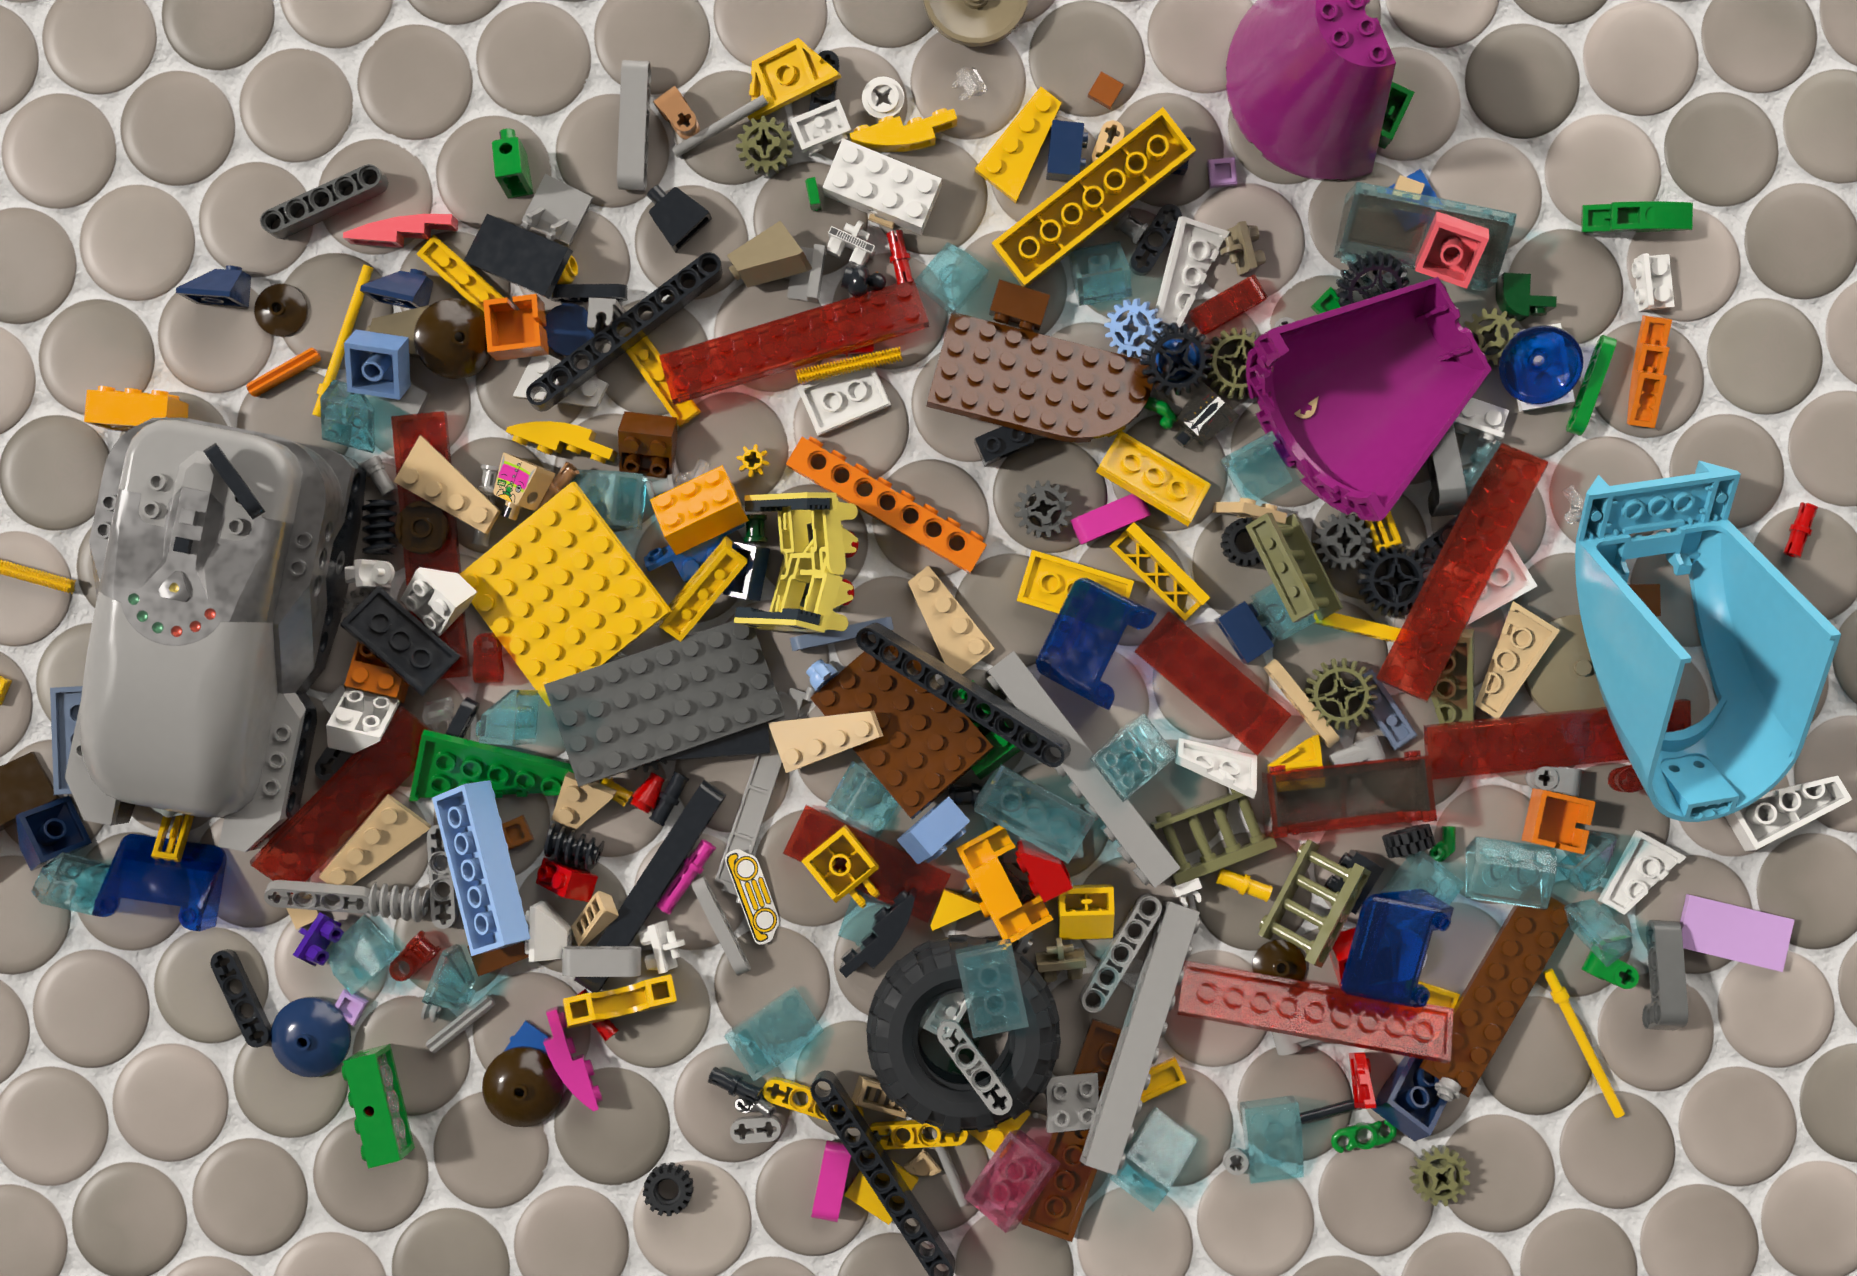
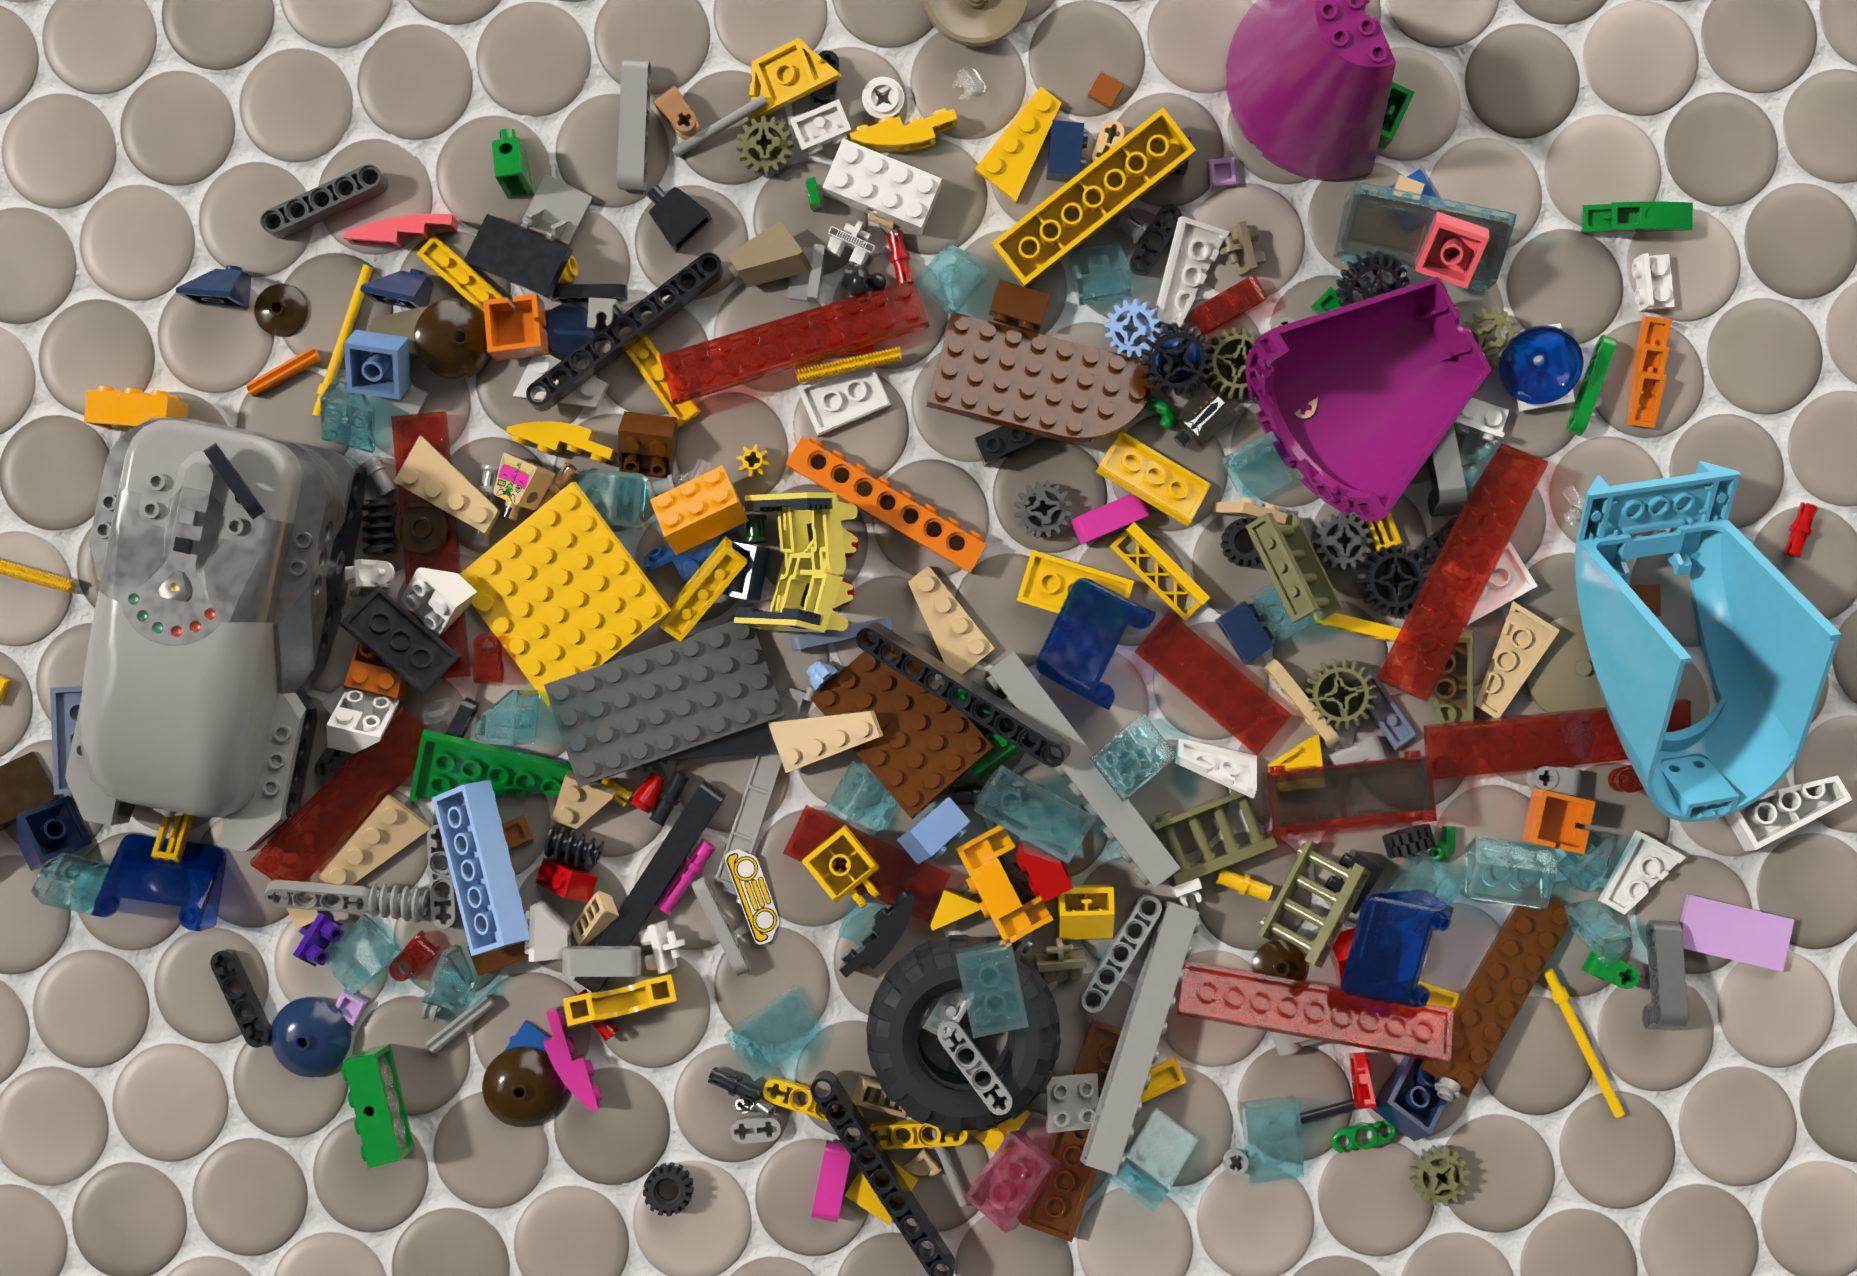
(1515, 297): dark green brick -> none

